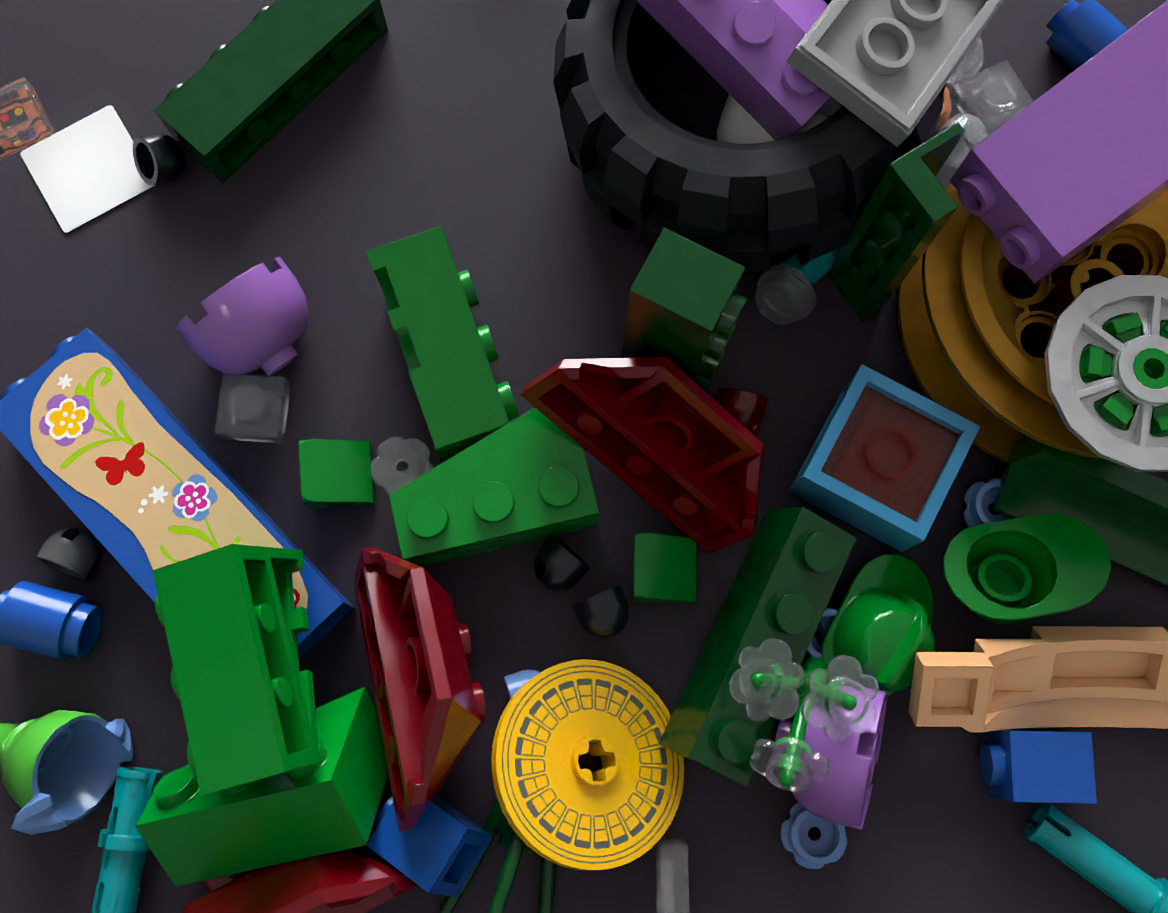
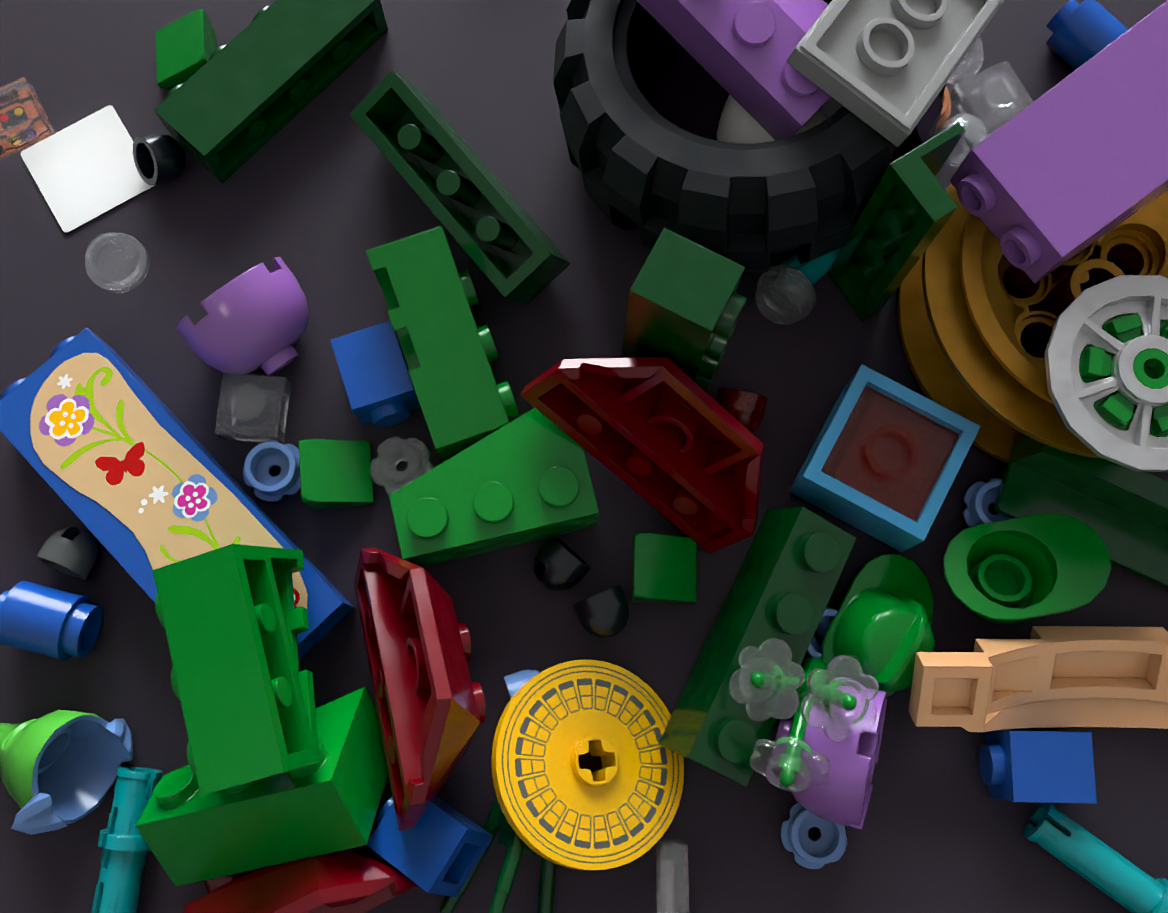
(116, 262): none -> clear plate
(183, 48): none -> green slope
(258, 465): none -> medium blue plate
(375, 375): none -> blue brick
(459, 188): none -> dark green brick

